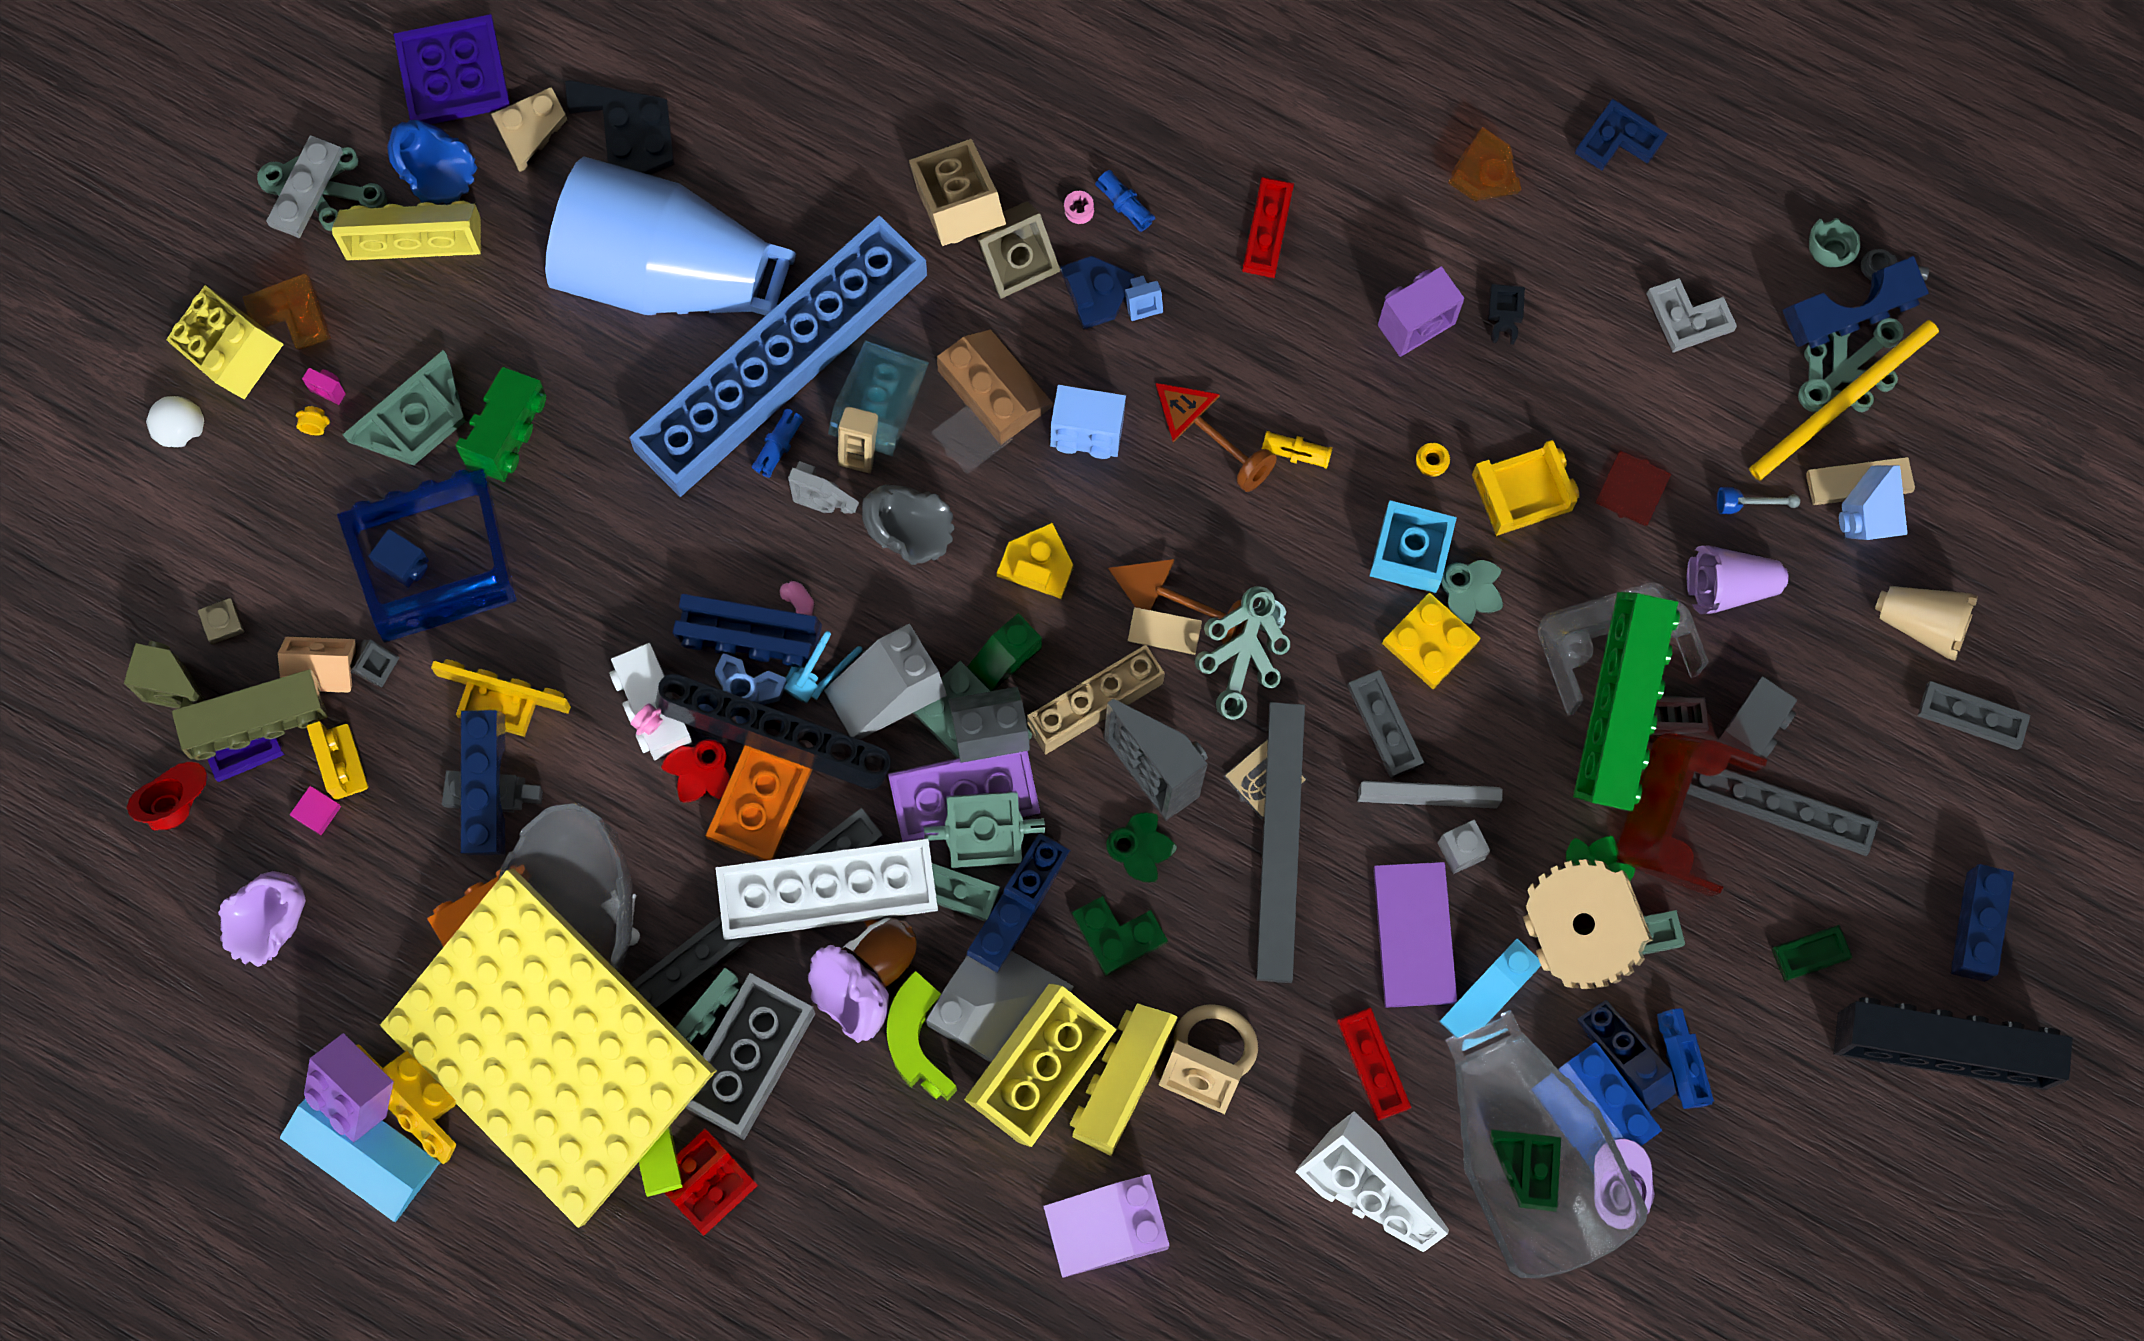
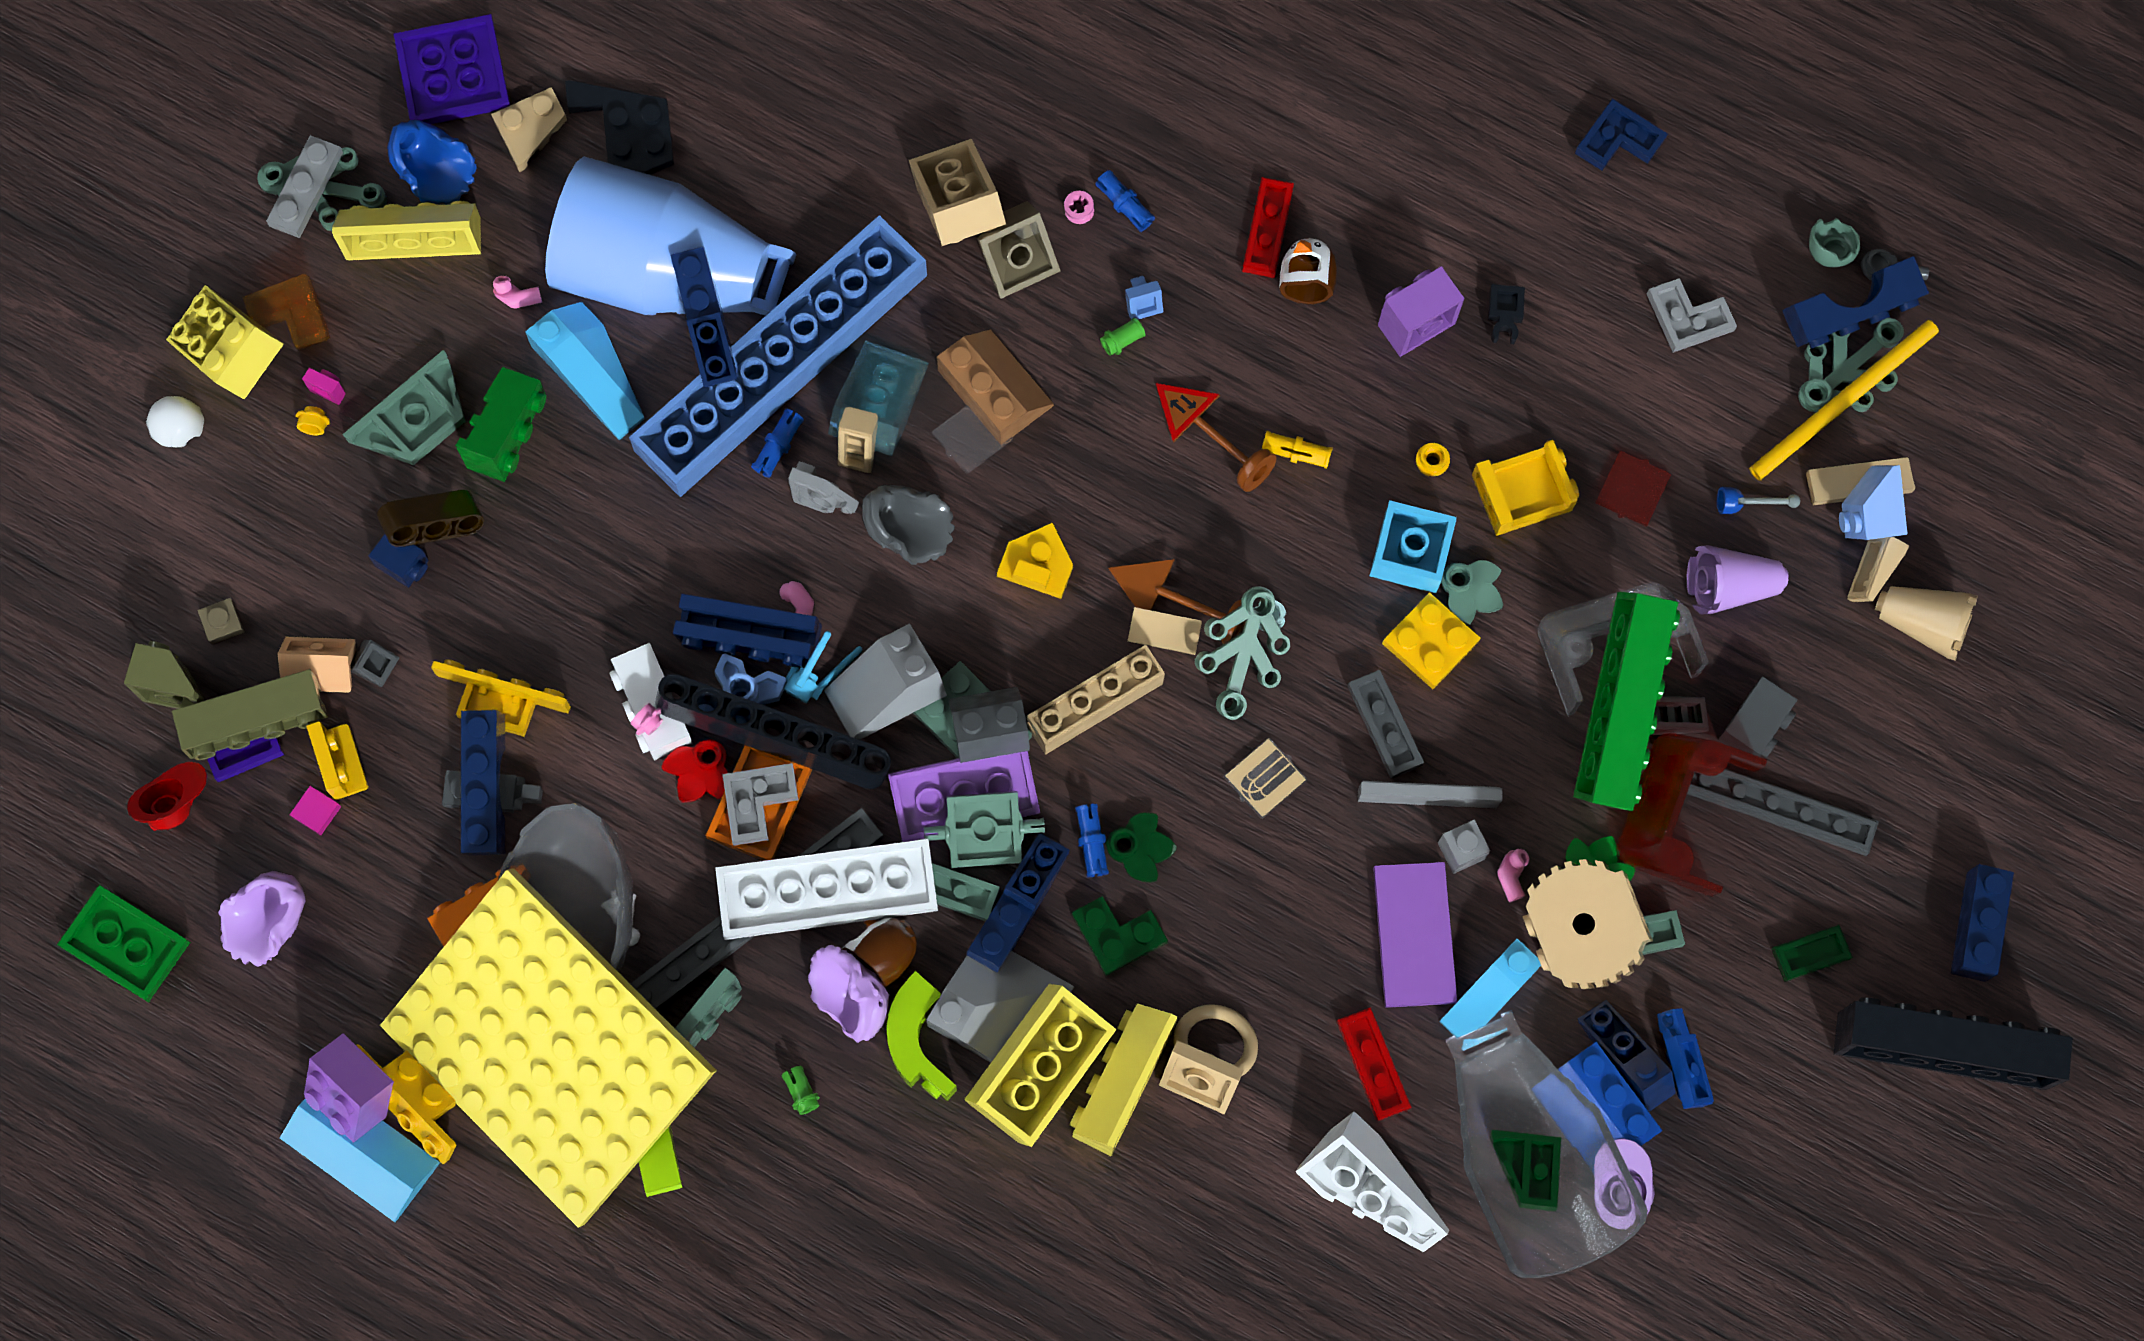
(123, 943): none -> green plate
(430, 518): none -> dark brown beam
(444, 602): clear blue windscreen -> none
(513, 296): none -> bright pink arm
(585, 359): none -> medium azure wedge
(704, 317): none -> dark blue slope
(710, 1182): red slope -> none
(749, 793): none -> light grey plate
(750, 1054): light grey brick -> none
(804, 1098): none -> bright green pin
(1005, 652): dark green slope -> none
(1087, 421): light blue brick -> none
(1092, 840): none -> blue pin
(1096, 289): dark blue plate -> none
(1106, 1226): lavender slope -> none
(1122, 337): none -> bright green pin
(1157, 757): dark grey slope -> none
(1280, 843): dark grey tile -> none
(1308, 272): none -> piece
(1486, 169): clear orange plate -> none
(1510, 871): none -> bright pink arm
(1875, 567): none -> tan slope
(1974, 715): dark grey plate -> none

